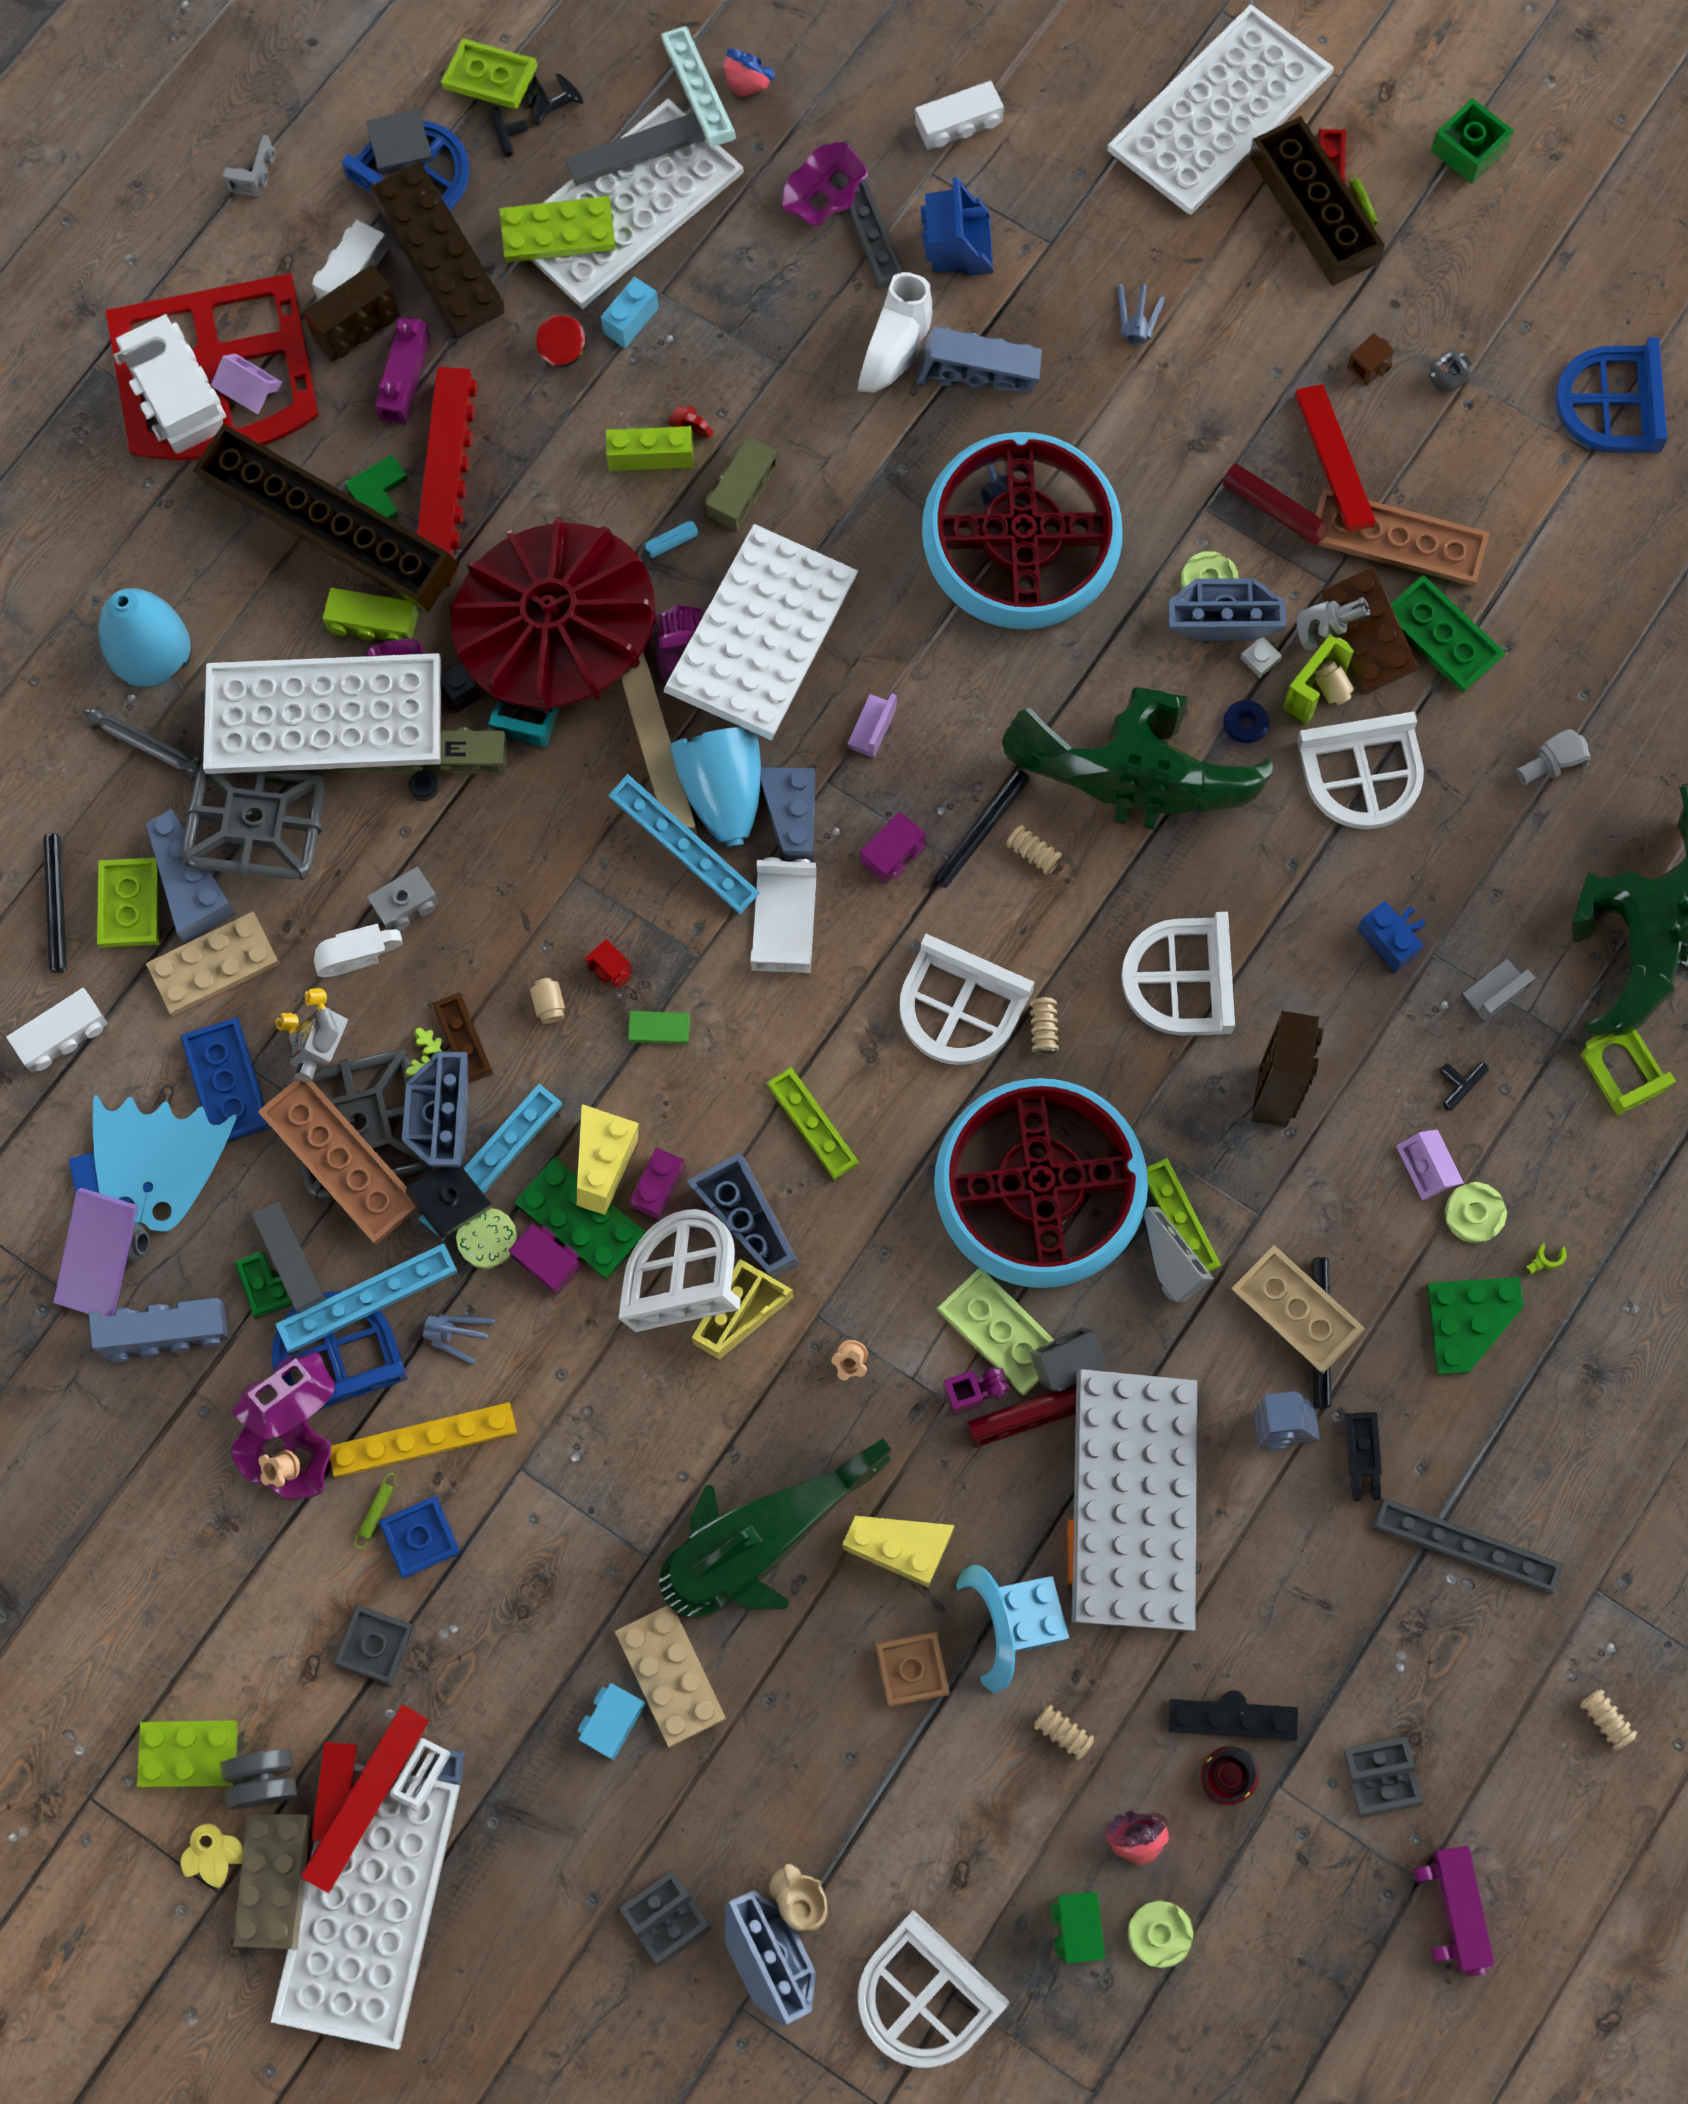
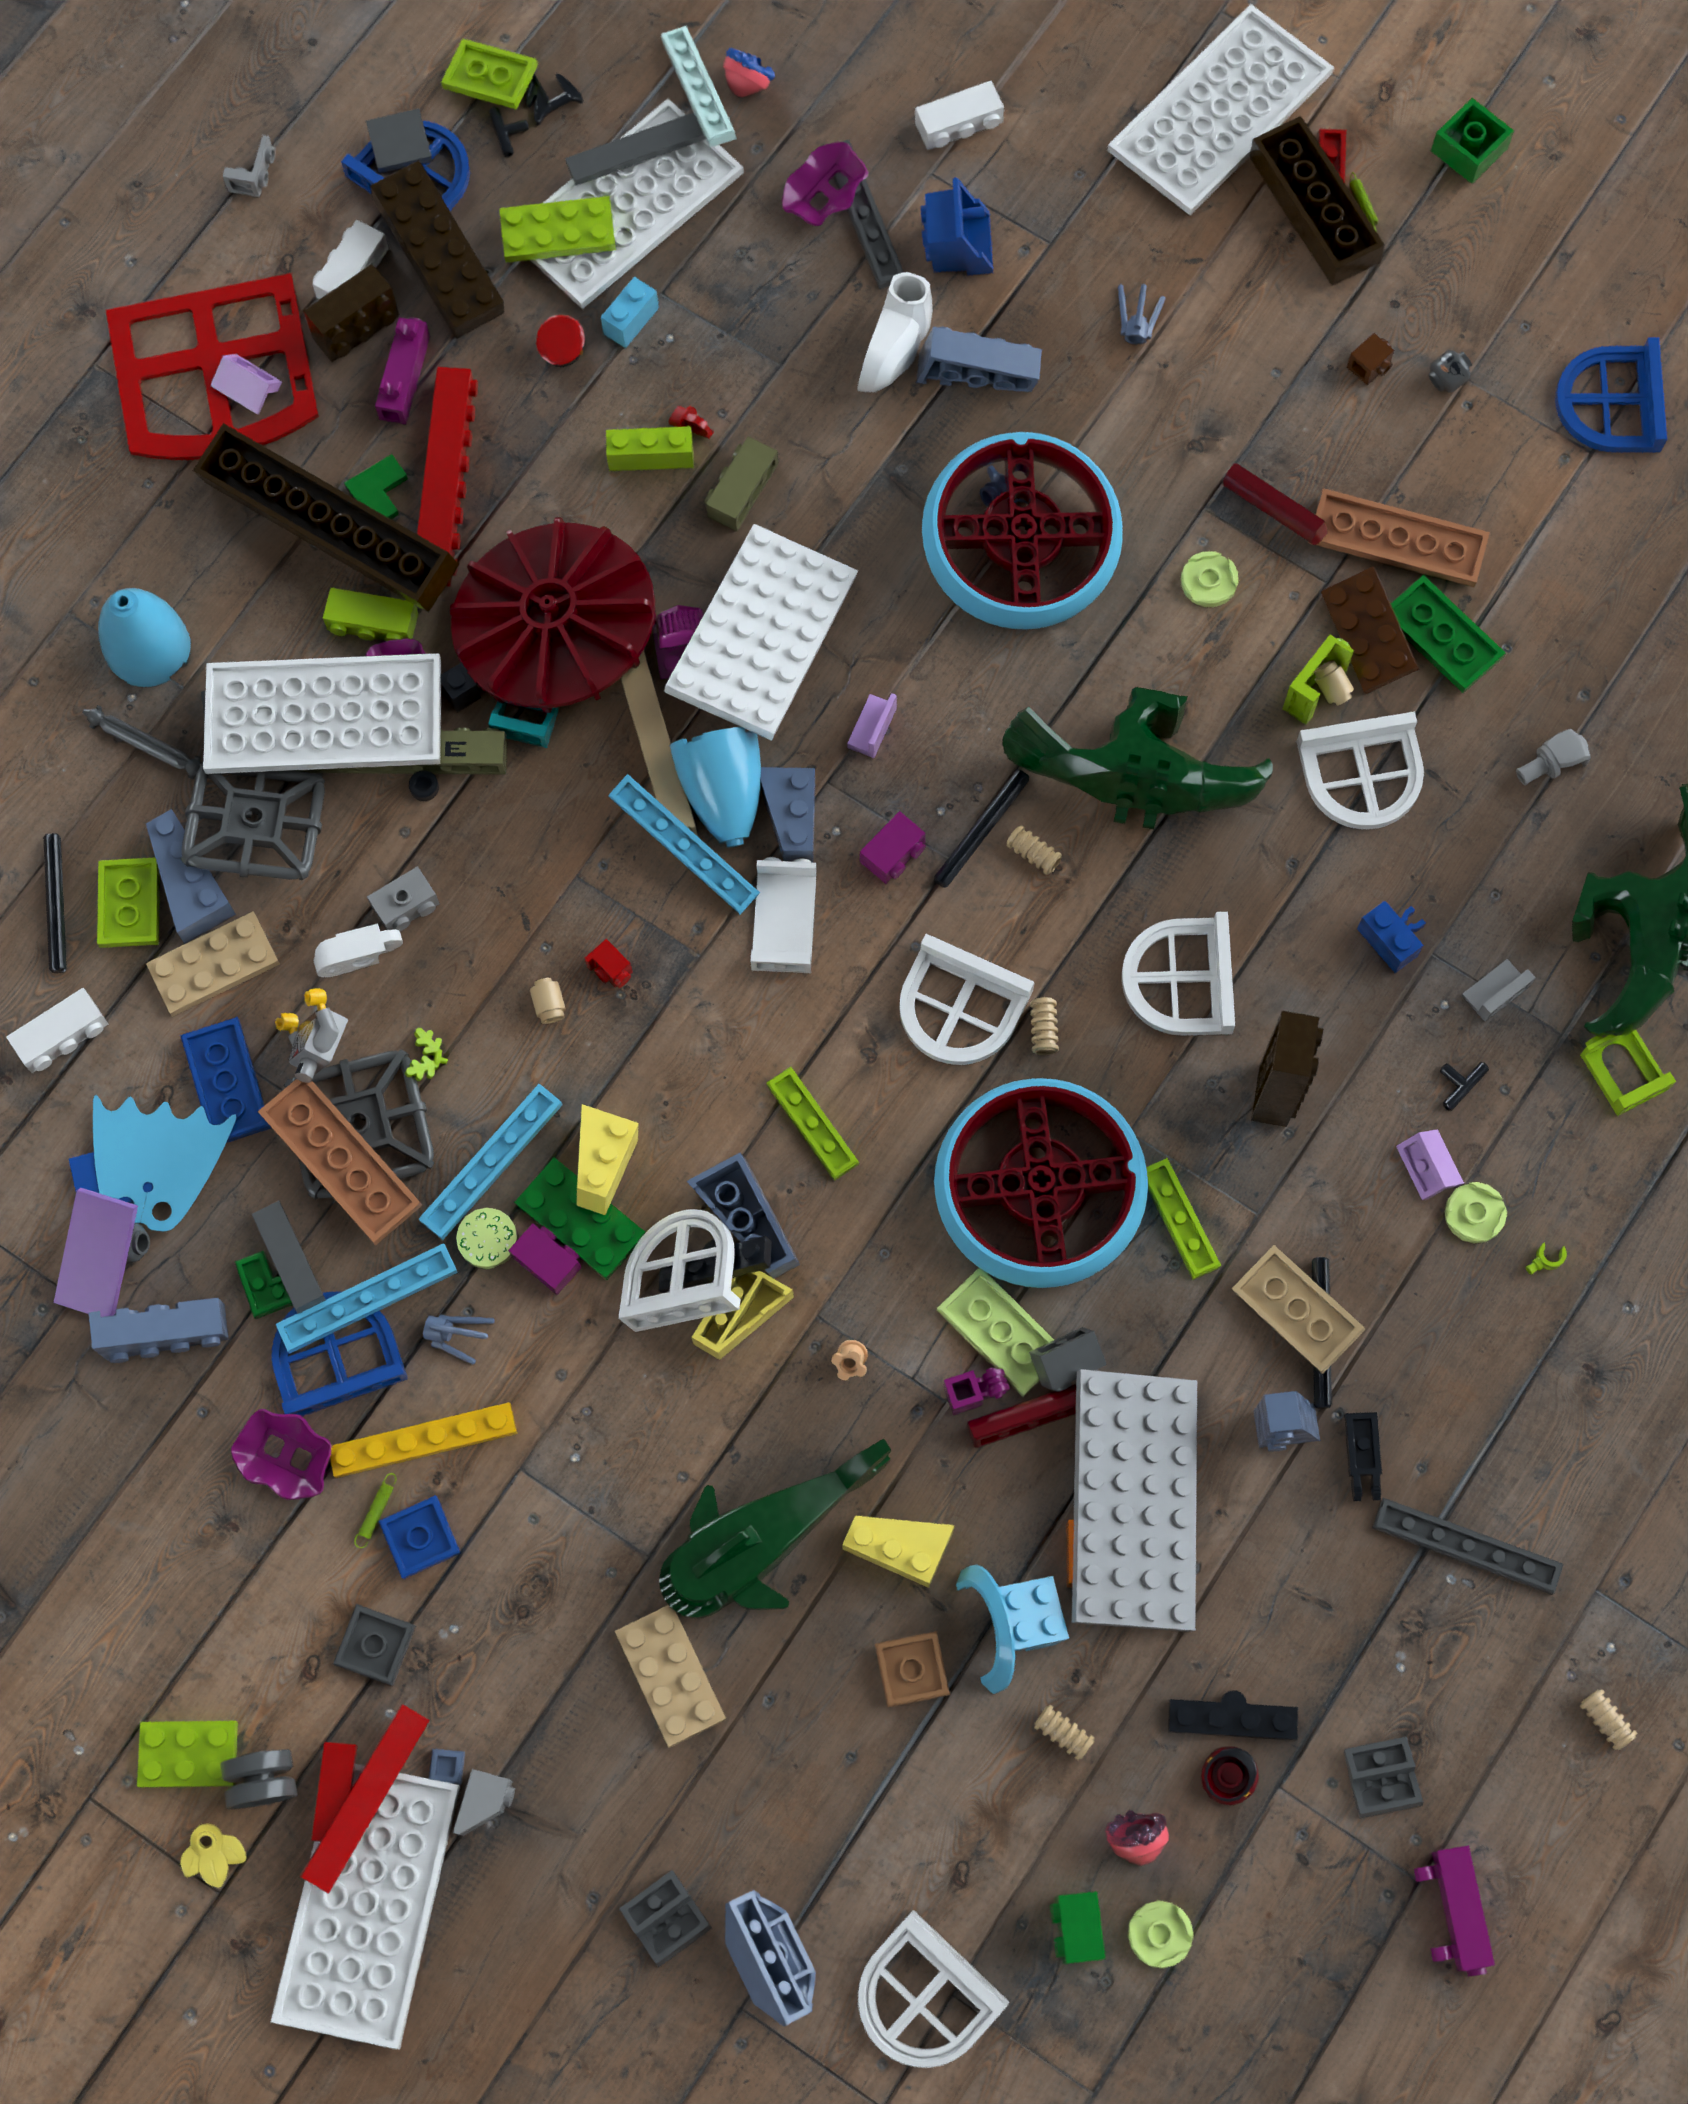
(171, 384): white piece -> none
(271, 1881): dark tan plate -> none
(279, 1468): light nougat brick -> none
(293, 1404): magenta piece -> none
(407, 1798): white tile -> none
(438, 1110): sand blue wedge -> none
(448, 1199): black plate -> none
(462, 1035): reddish brown tile -> none
(483, 1800): none -> light grey slope
(611, 1720): medium azure brick -> none
(657, 1184): magenta brick -> none
(659, 1027): bright green tile -> none
(671, 539): medium azure axle -> none
(748, 1258): none -> black hinge
(798, 1899): tan hair -> none
(1174, 1260): light grey slope -> none
(1226, 610): sand blue wedge -> none
(1248, 709): clear blue piece -> none
(1261, 657): white plate -> none
(1330, 617): light grey piece -> none
(1335, 458): red tile -> none
(1469, 1319): green plate -> none

